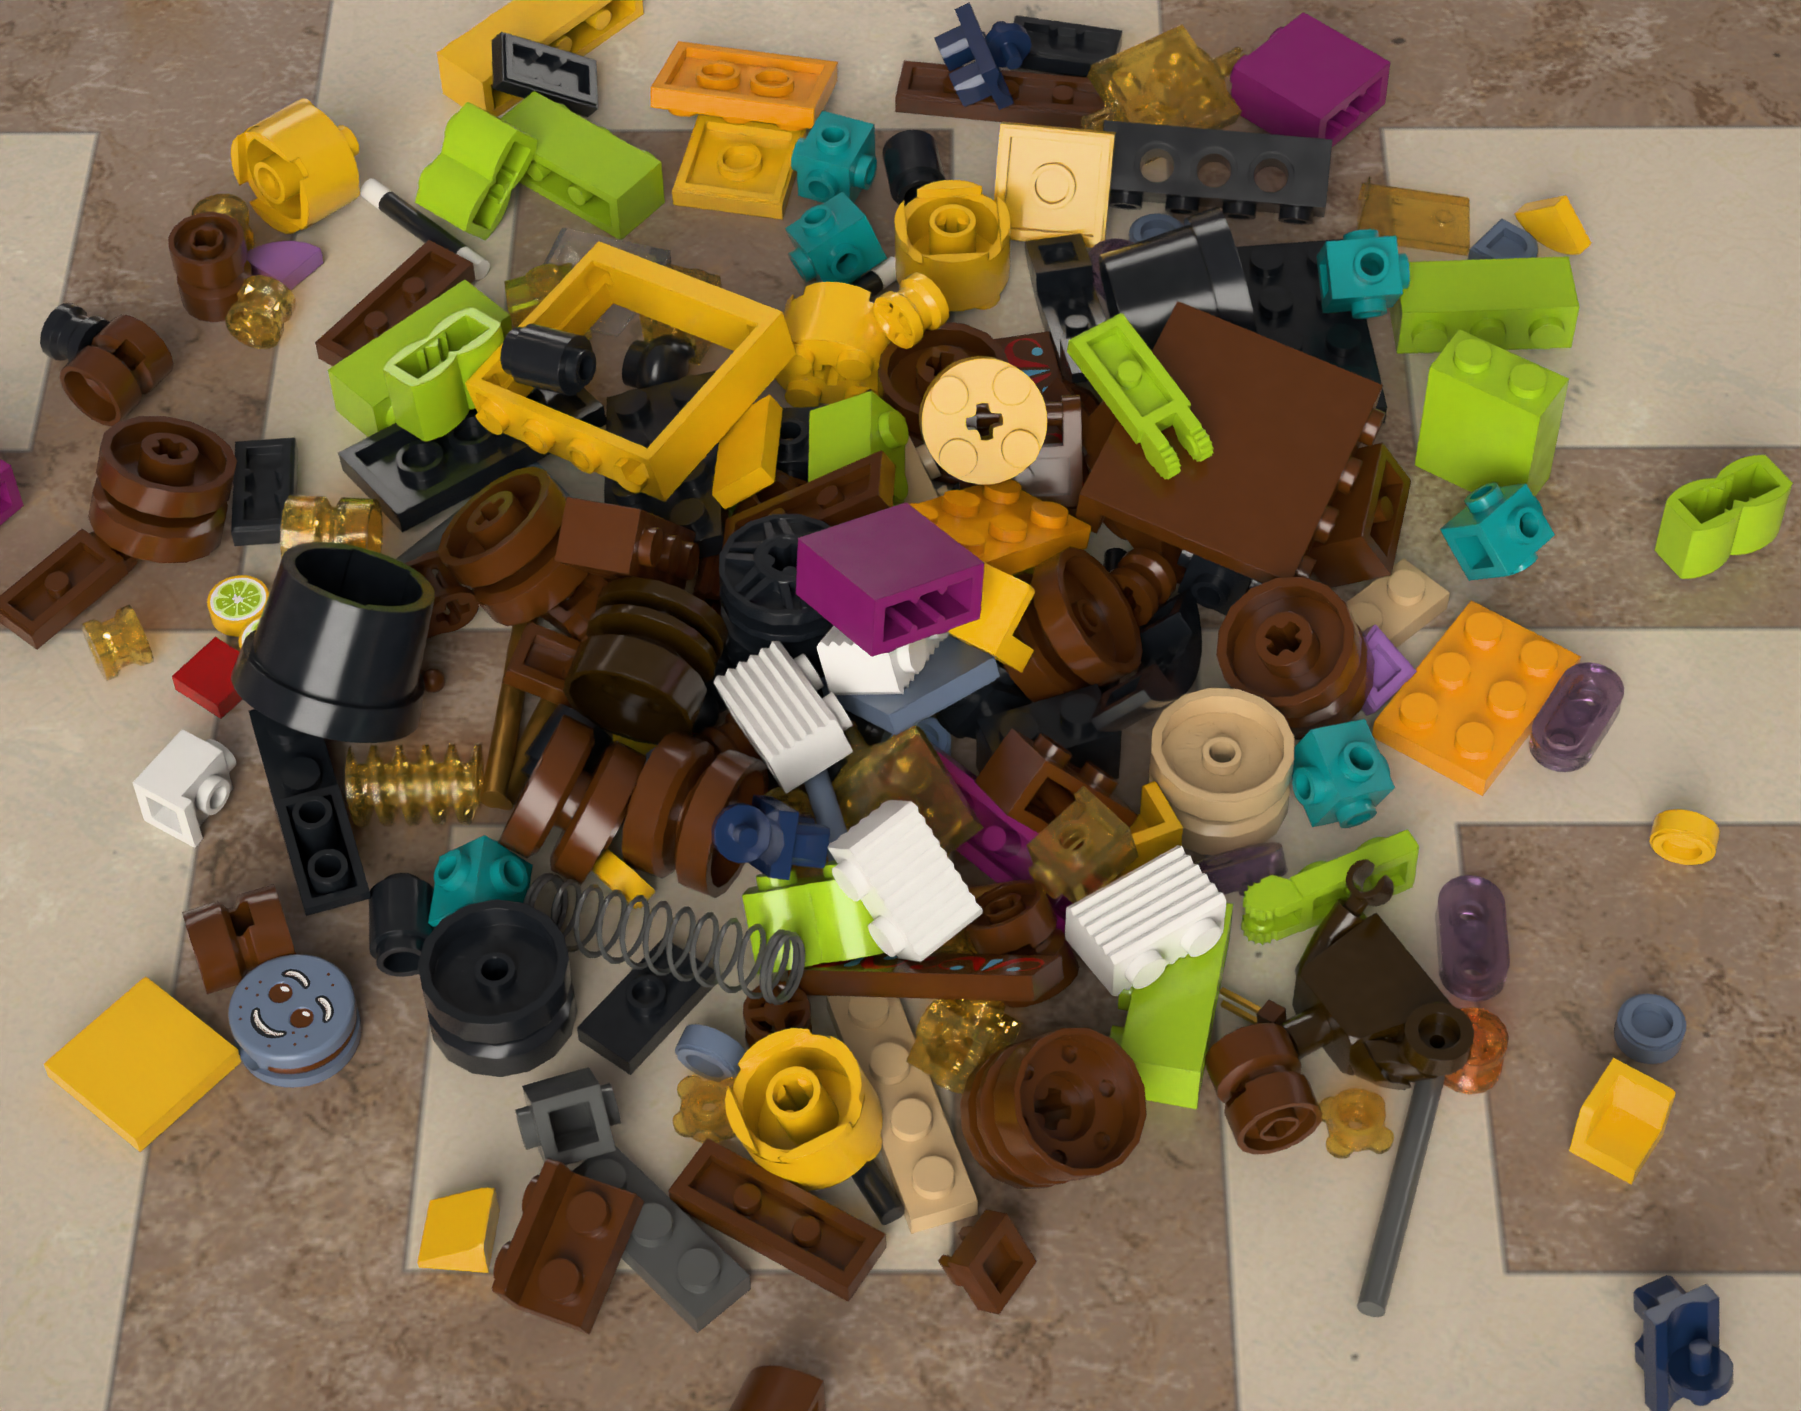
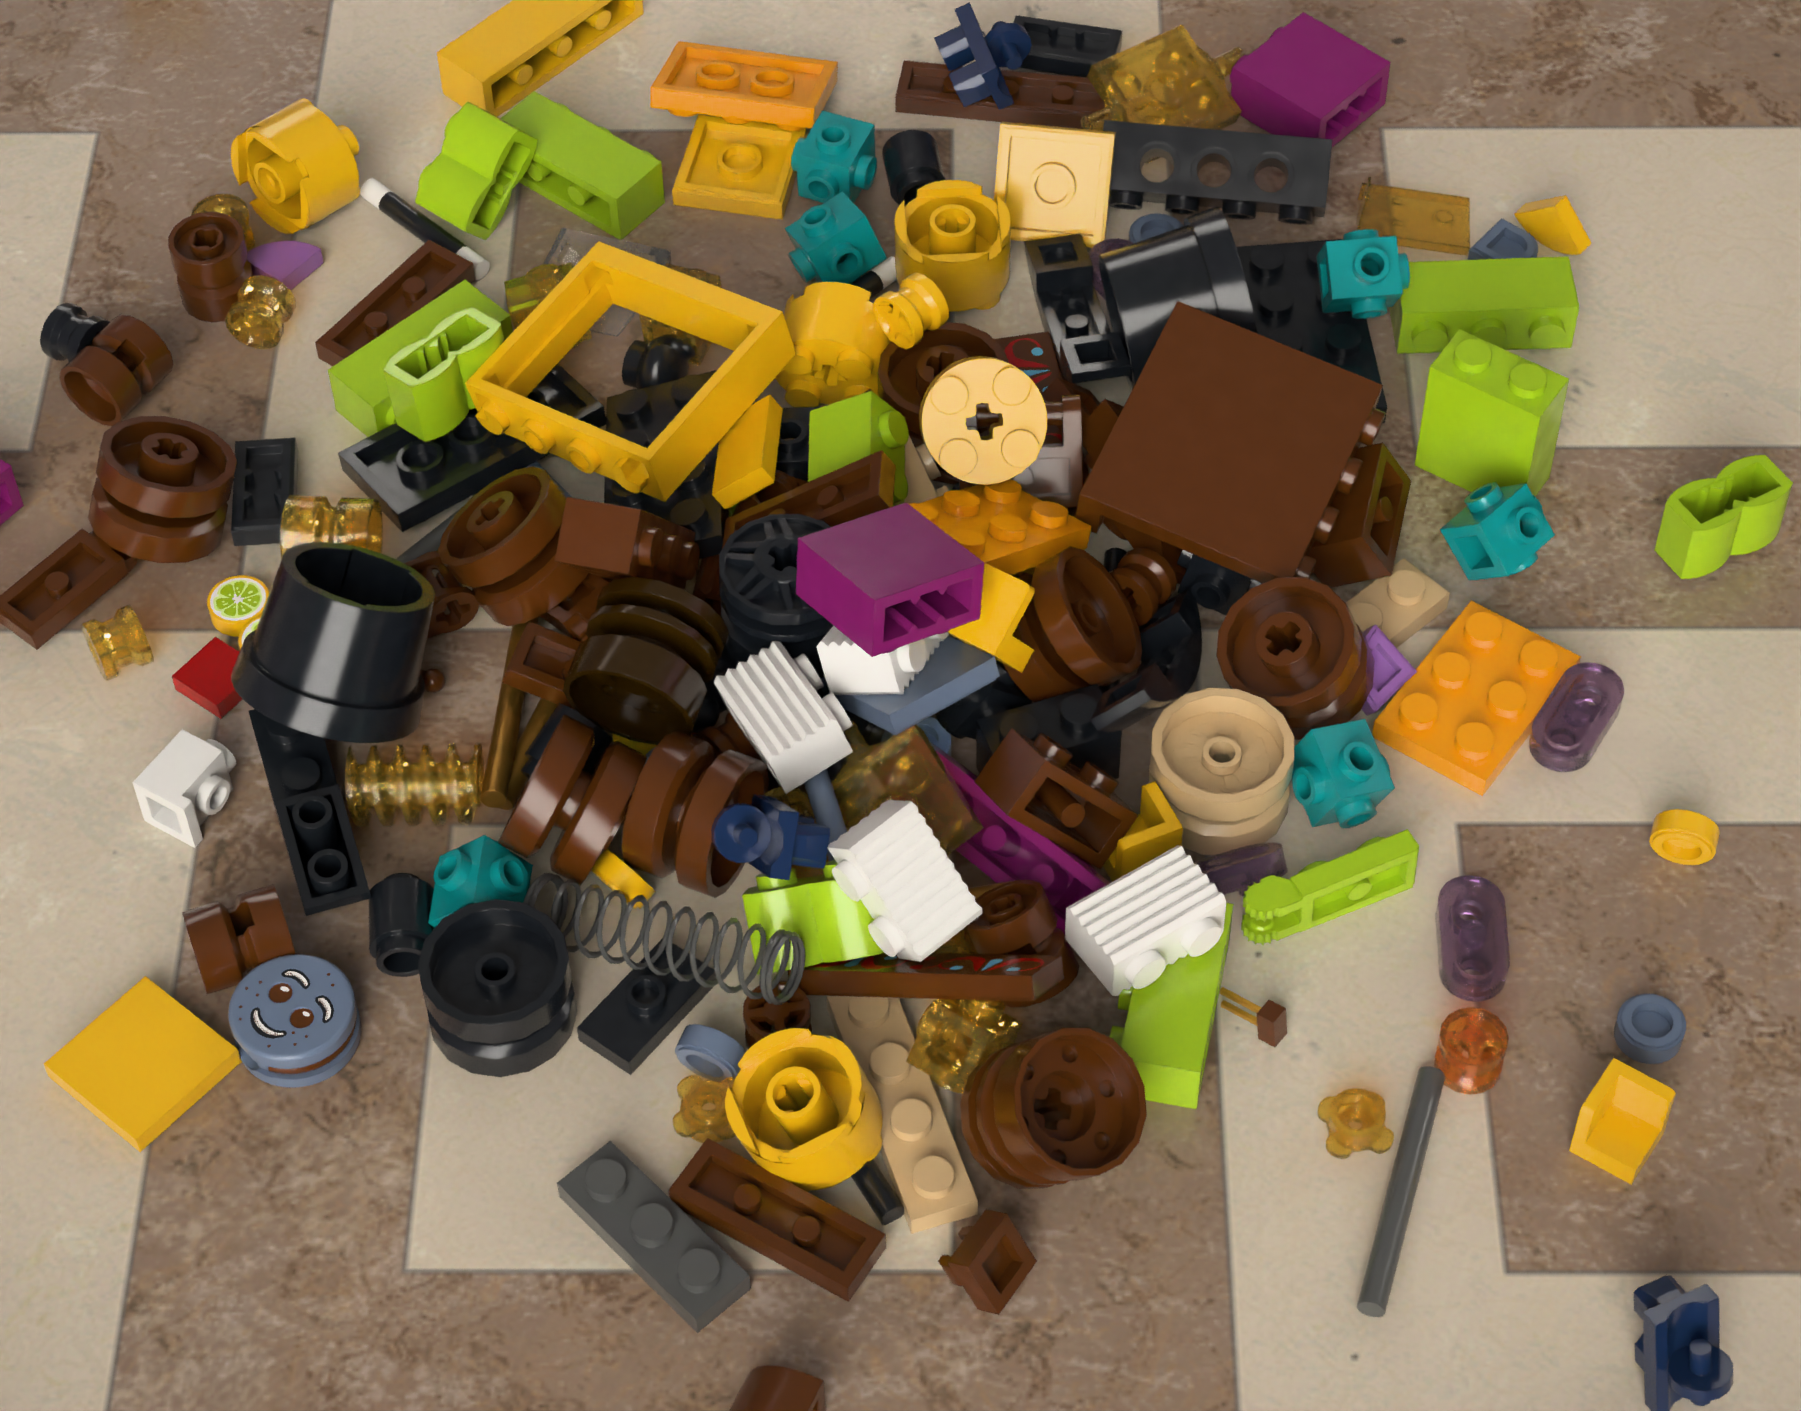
(460, 1231): yellow slope -> none
(548, 359): black brick -> none
(559, 75): black plate -> none
(565, 1246): reddish brown bracket -> none
(568, 1117): dark grey brick -> none
(1101, 858): clear yellow brick -> none
(1139, 392): lime hinge -> none
(1263, 1088): reddish brown wheel -> none
(1371, 999): dark brown torso -> none

